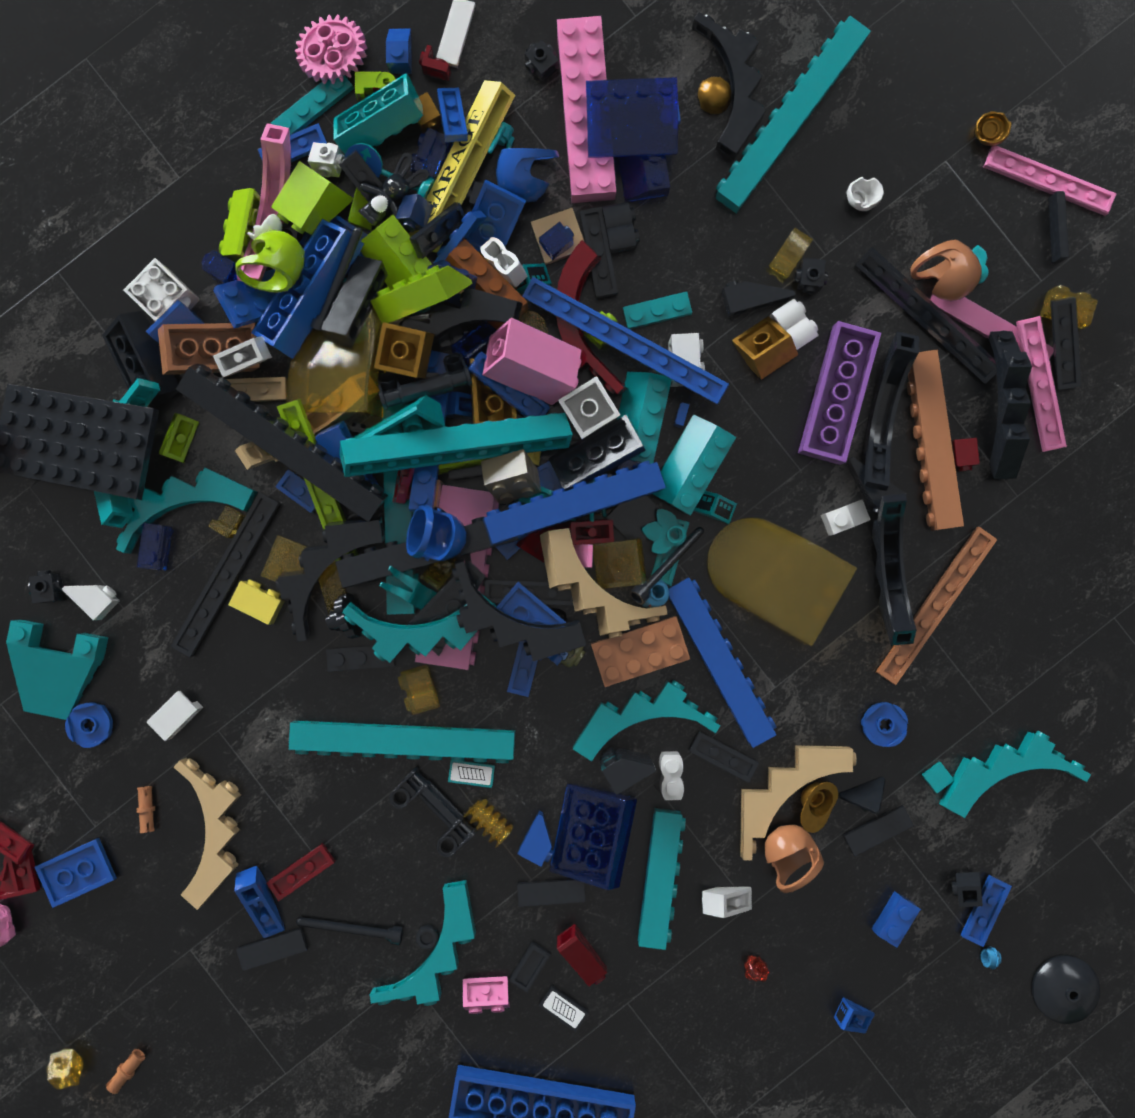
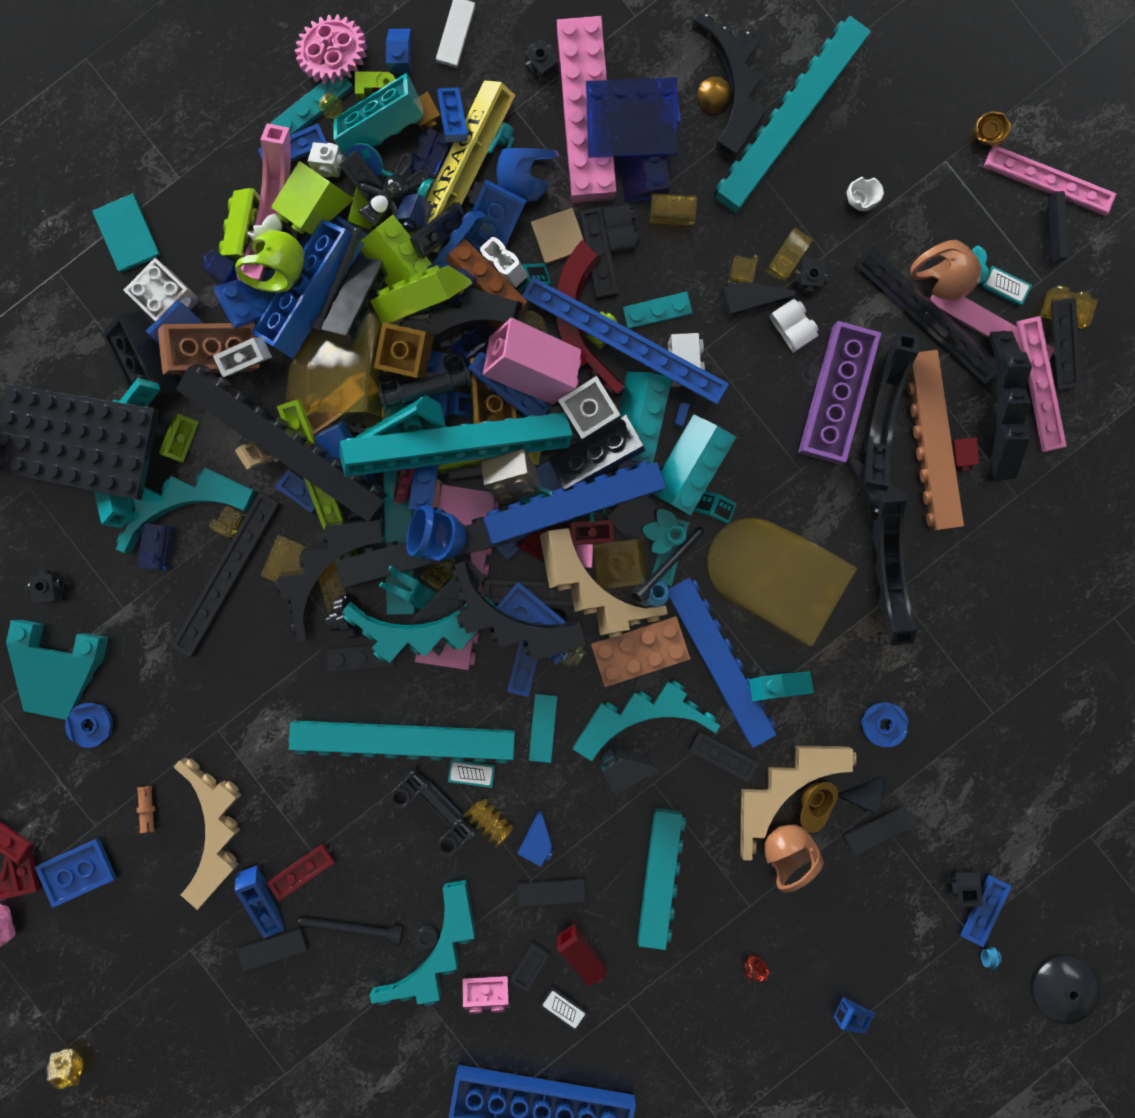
(93, 600): white slope -> none
(125, 1071): nougat pin -> none
(126, 233): none -> teal tile
(173, 715): white panel -> none
(257, 602): light yellow brick -> none
(262, 388): tan plate -> none
(330, 105): none -> clear yellow tile
(419, 689): clear yellow brick -> none
(434, 67): dark red bracket -> none
(543, 728): none -> teal tile
(556, 240): clear blue brick -> none
(593, 836): clear blue slope -> none
(670, 781): white brick -> none
(673, 209): none -> clear yellow brick
(726, 901): white slope -> none
(743, 269): none -> clear yellow panel
(765, 347): pearl gold slope -> none
(781, 686): none -> teal slope
(845, 517): white slope -> none
(895, 919): blue brick -> none
(937, 777): teal tile -> none
(938, 603): nougat plate -> none
(976, 777): teal arch -> none
(1006, 286): none -> tile

